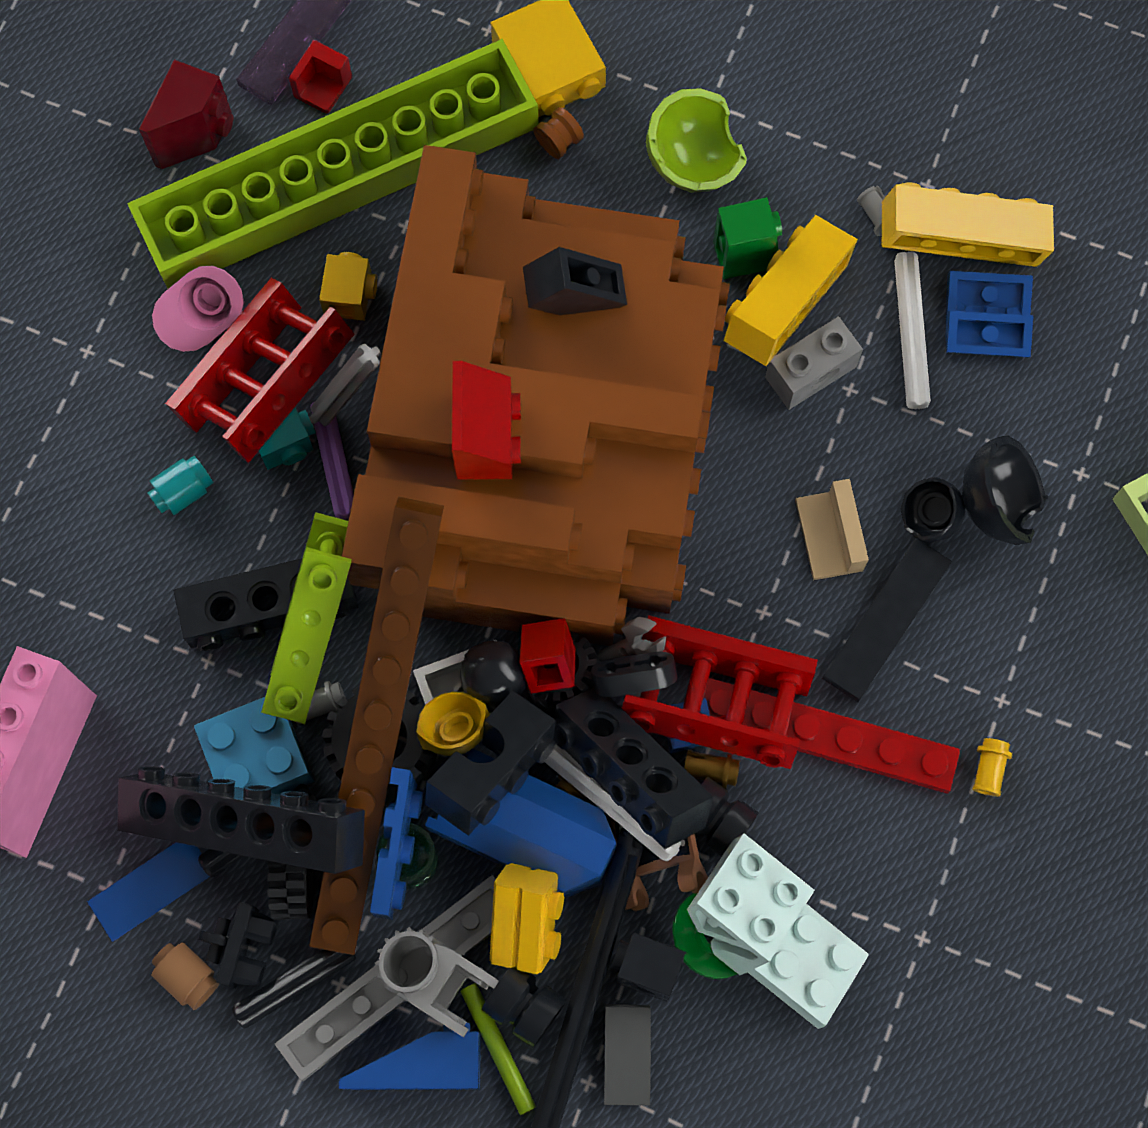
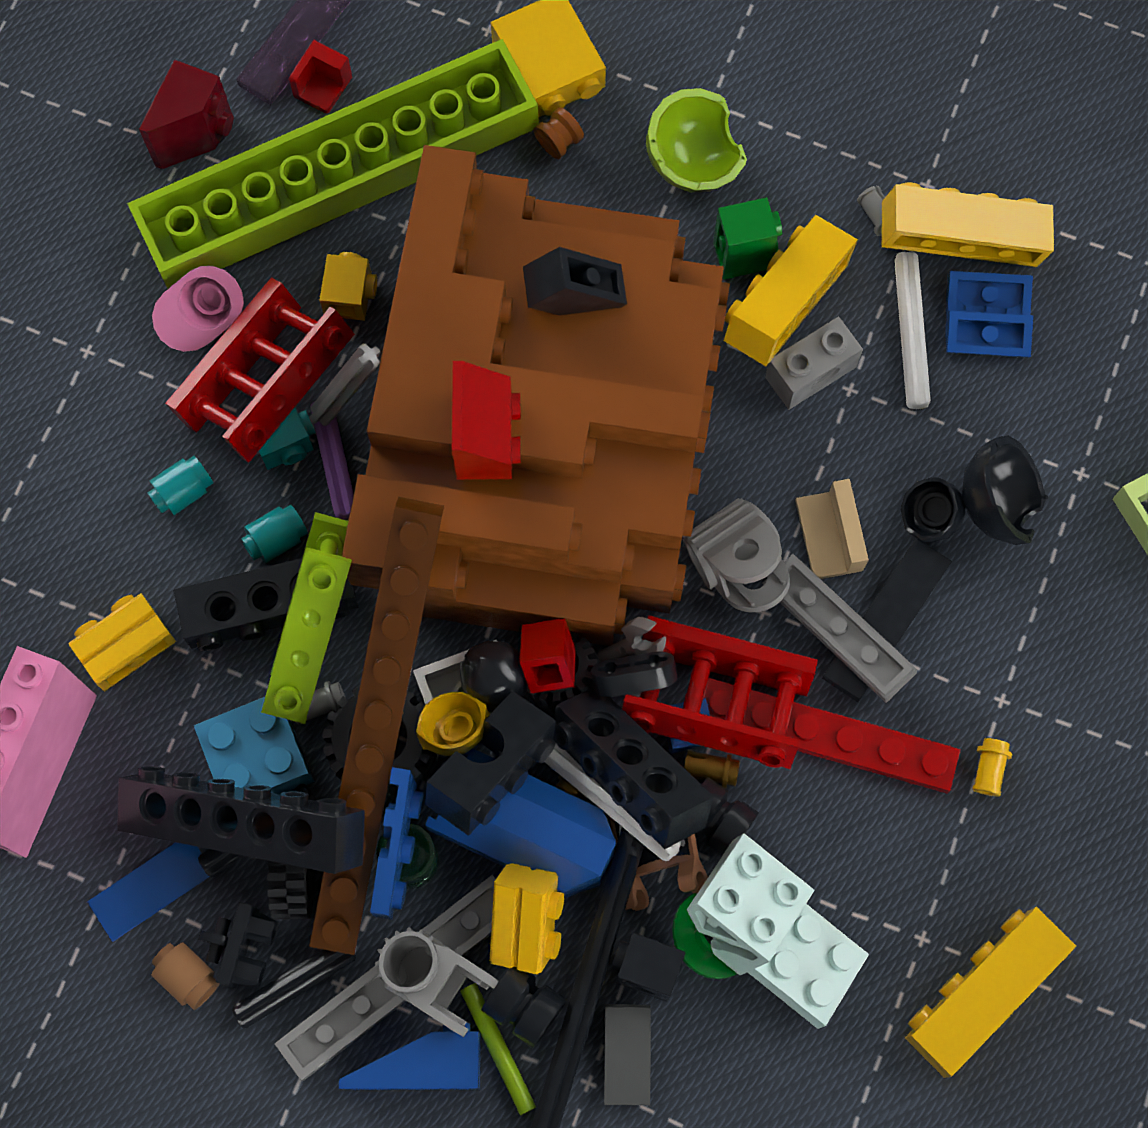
(121, 641): none -> yellow brick
(274, 533): none -> teal brick
(736, 549): none -> light grey piece
(845, 632): none -> light grey tile
(989, 992): none -> yellow brick

